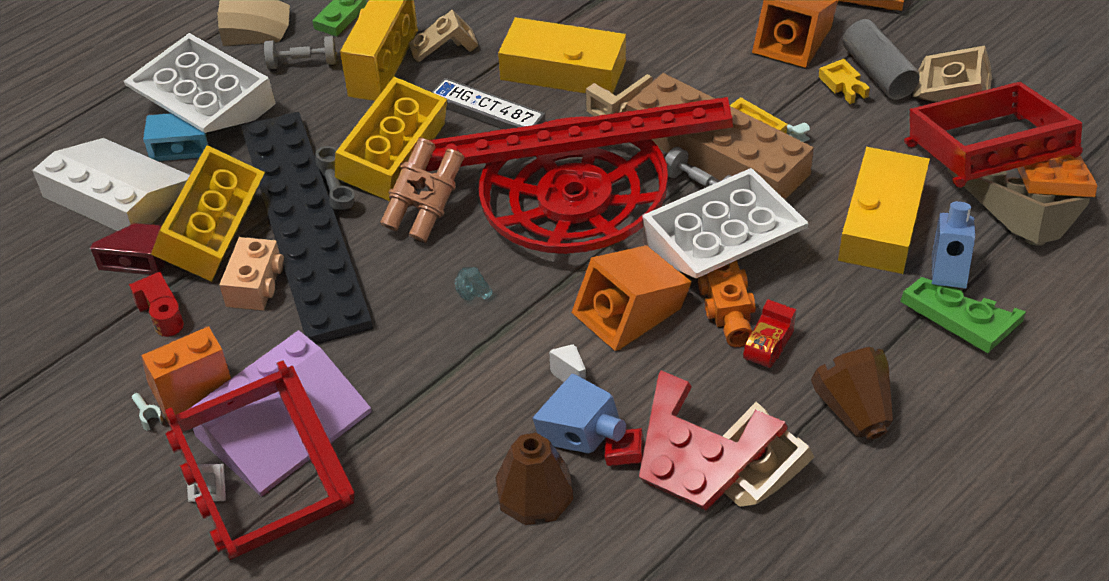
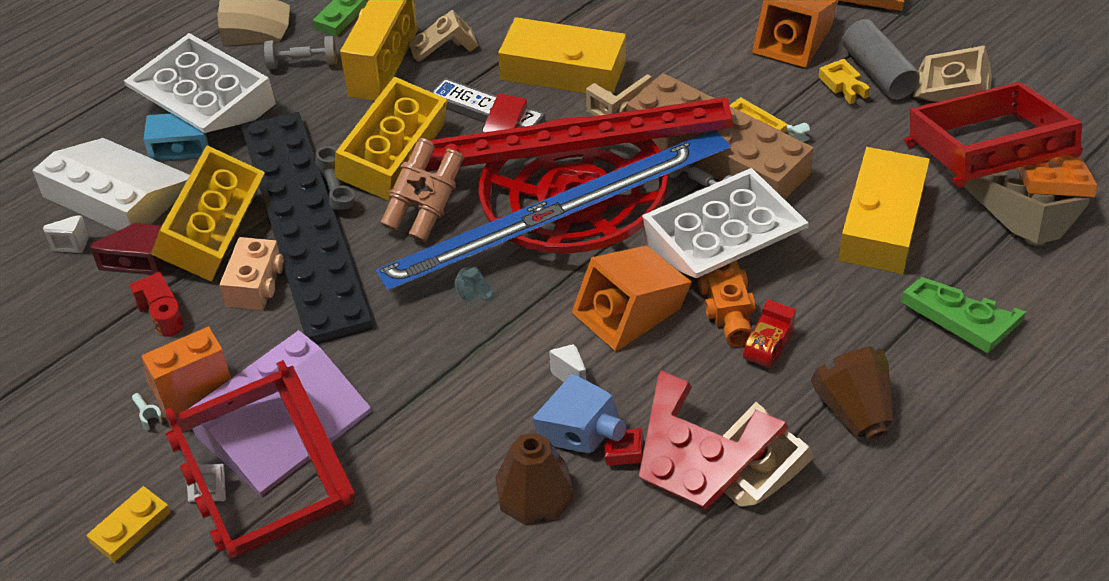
(67, 235): none -> white slope
(128, 524): none -> yellow plate
(505, 113): none -> red slope
(550, 209): none -> sticker
(953, 246): medium blue torso -> none

